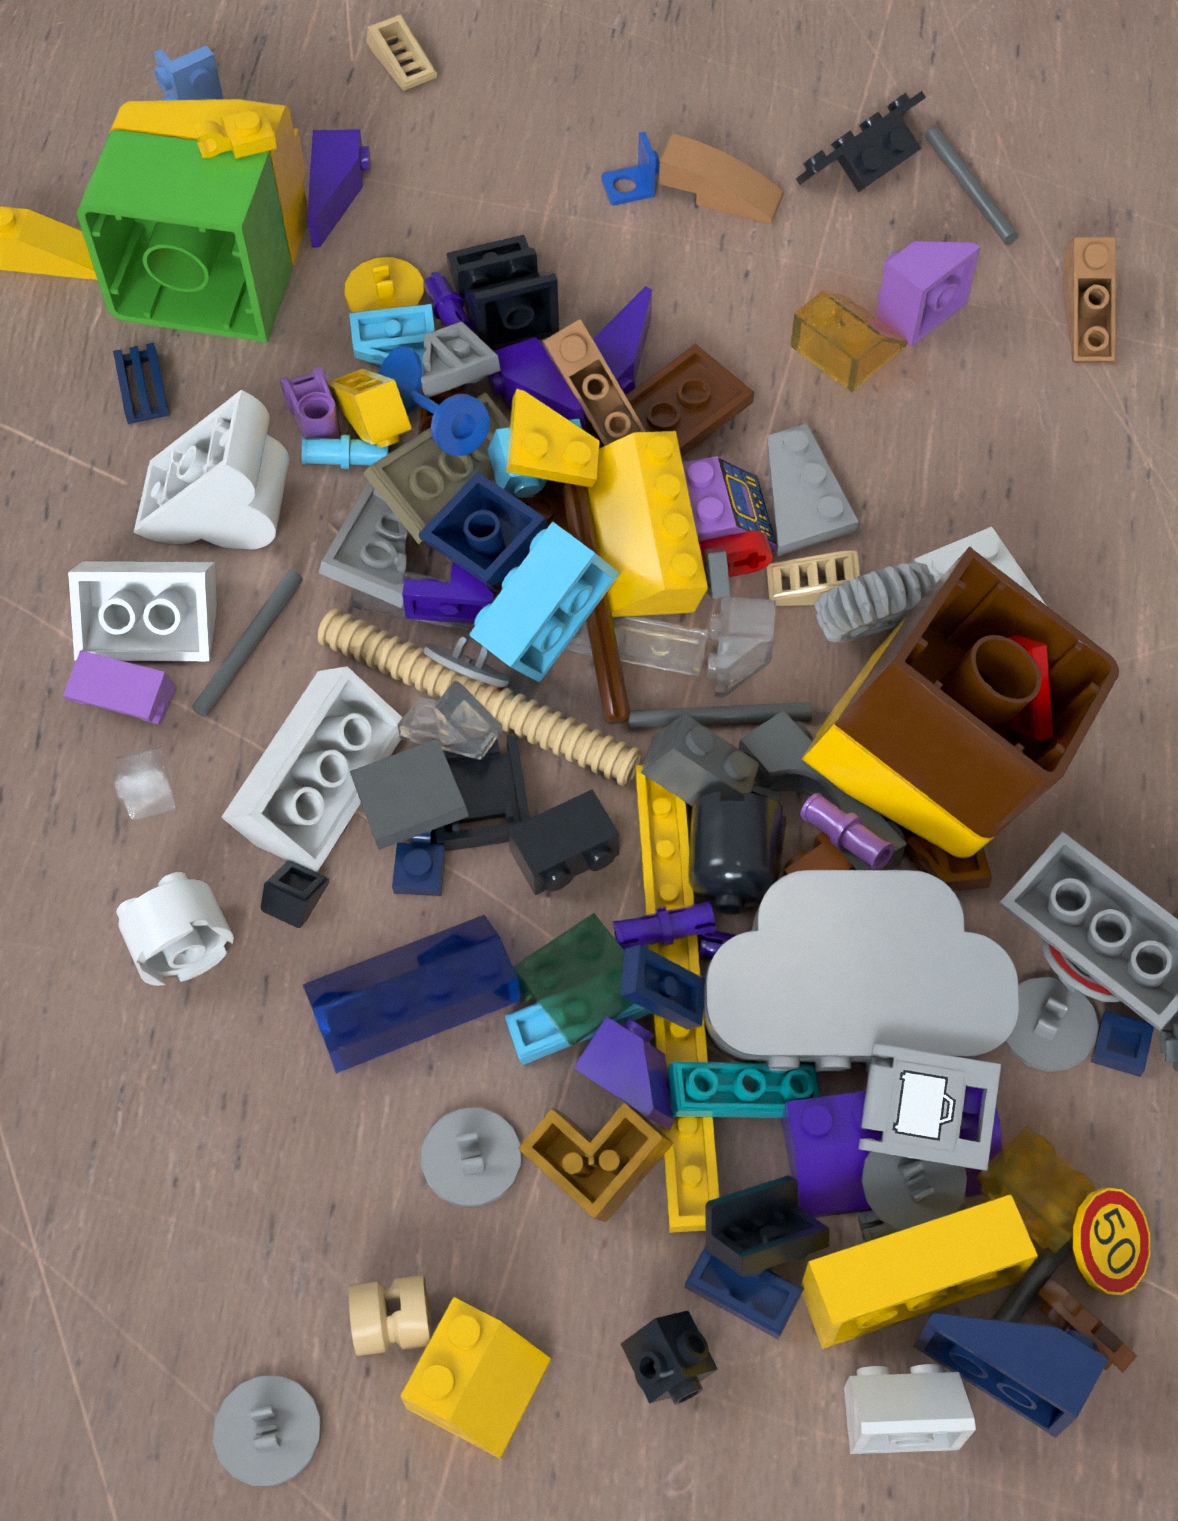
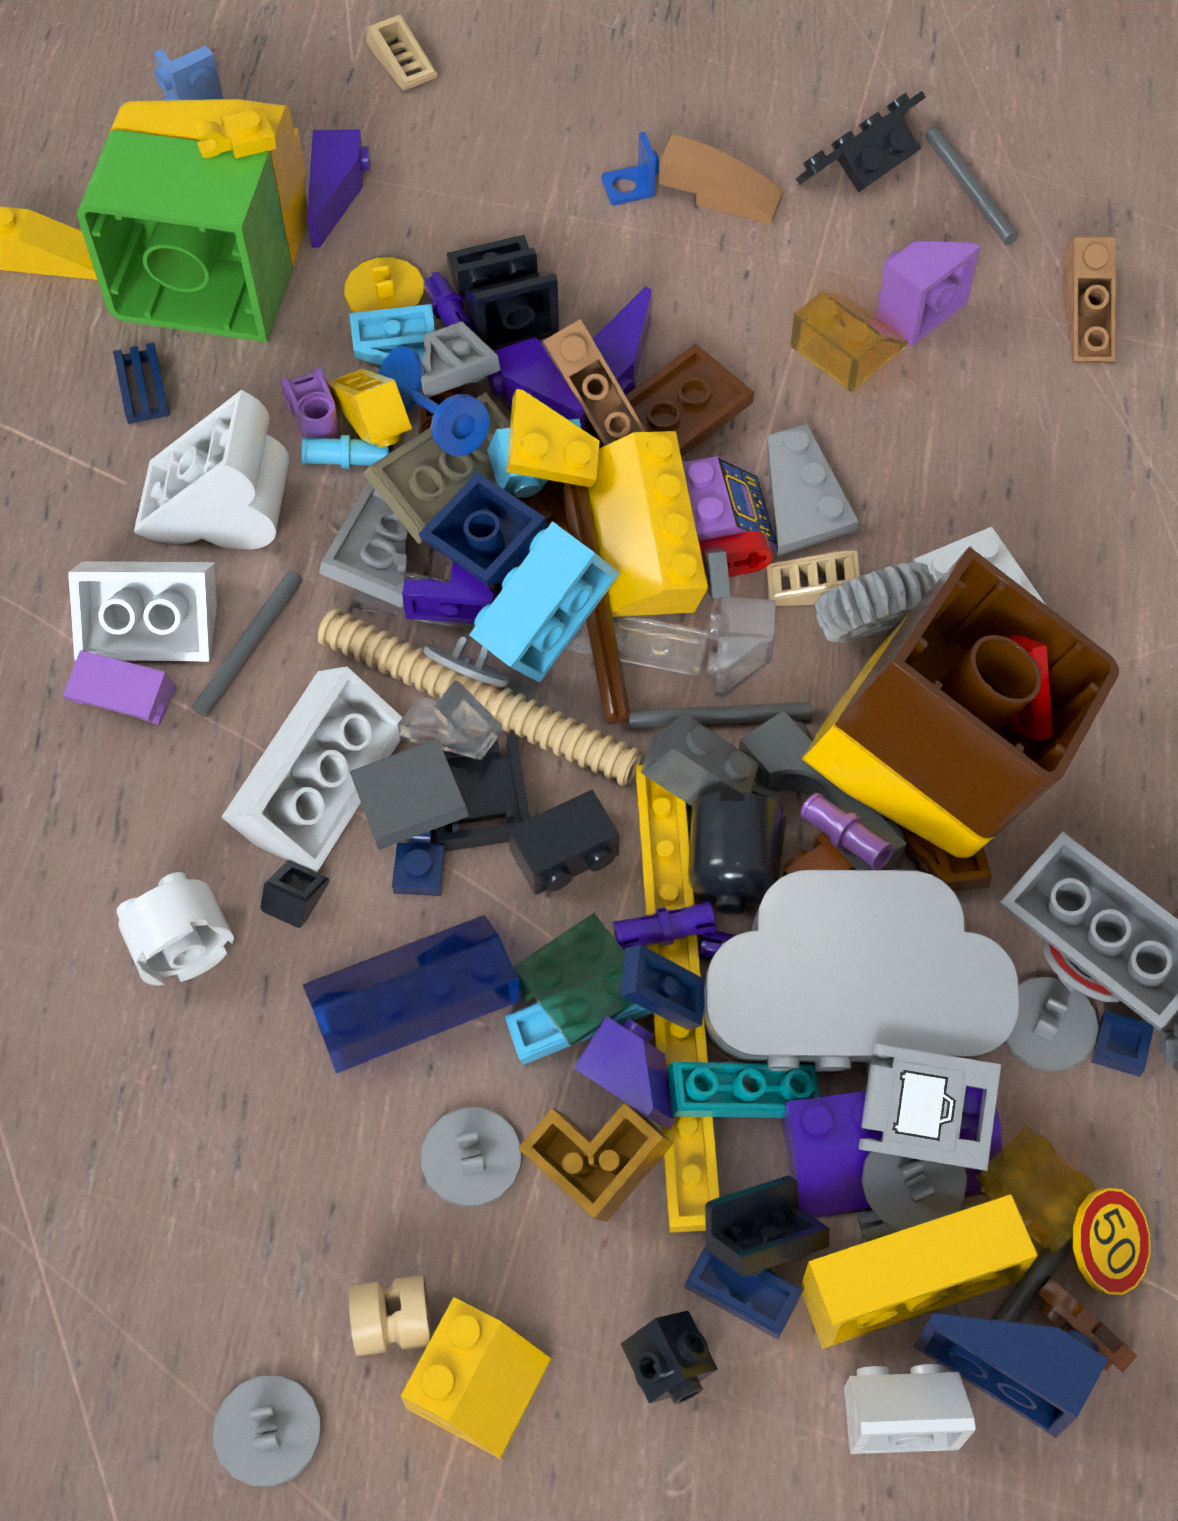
(144, 783): clear slope -> none

